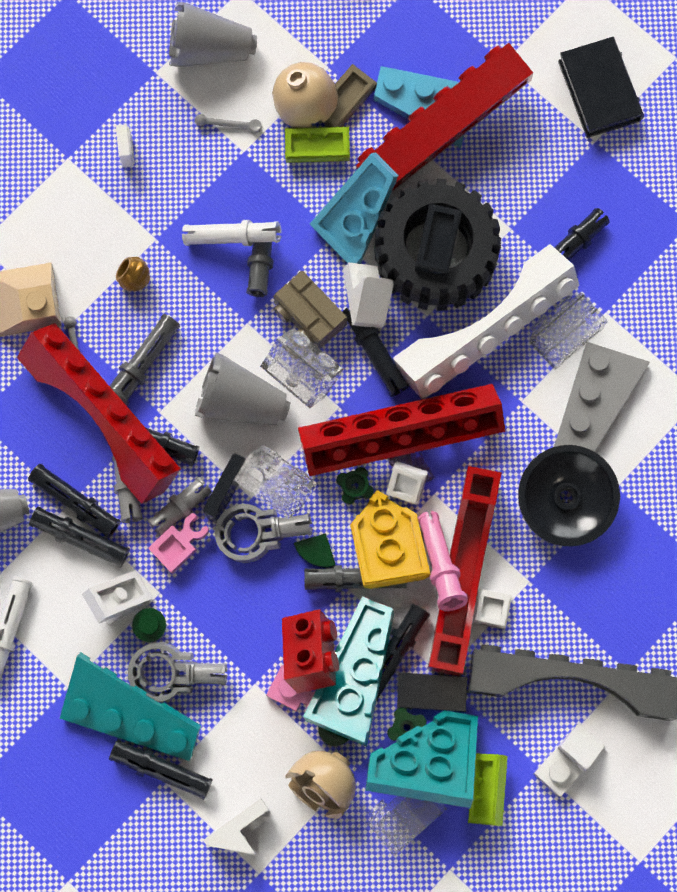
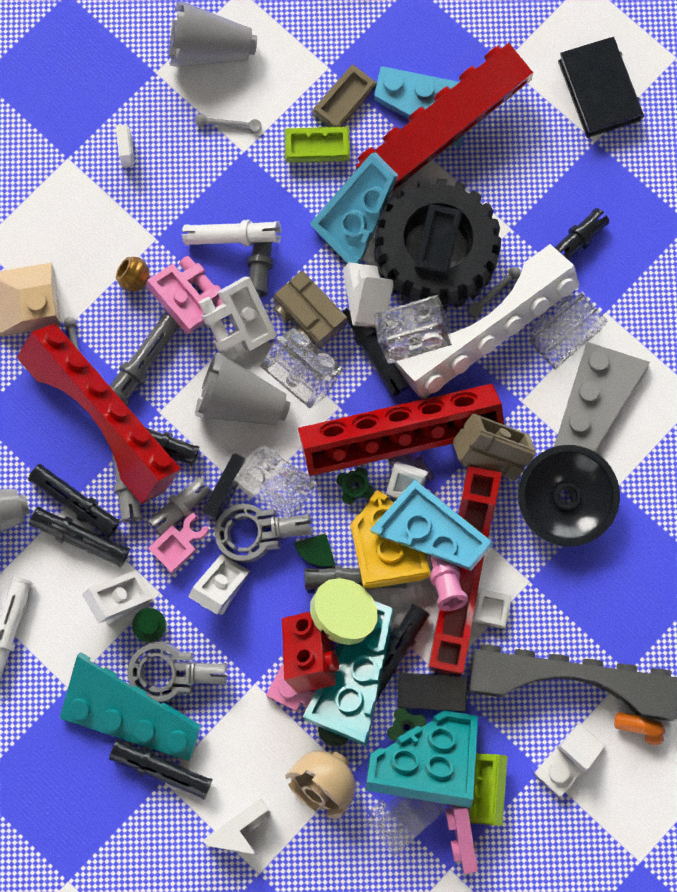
(179, 296): none -> bright pink plate
(219, 585): none -> white slope
(246, 314): none -> white plate
(304, 95): tan cylinder -> none
(343, 611): none -> yellowish green tile
(412, 329): none -> clear brick
(432, 528): none -> medium azure wing
(463, 846): none -> bright pink wing
(475, 309): none -> light grey hinge
(493, 447): none -> dark tan brick
(650, 728): none -> orange arm

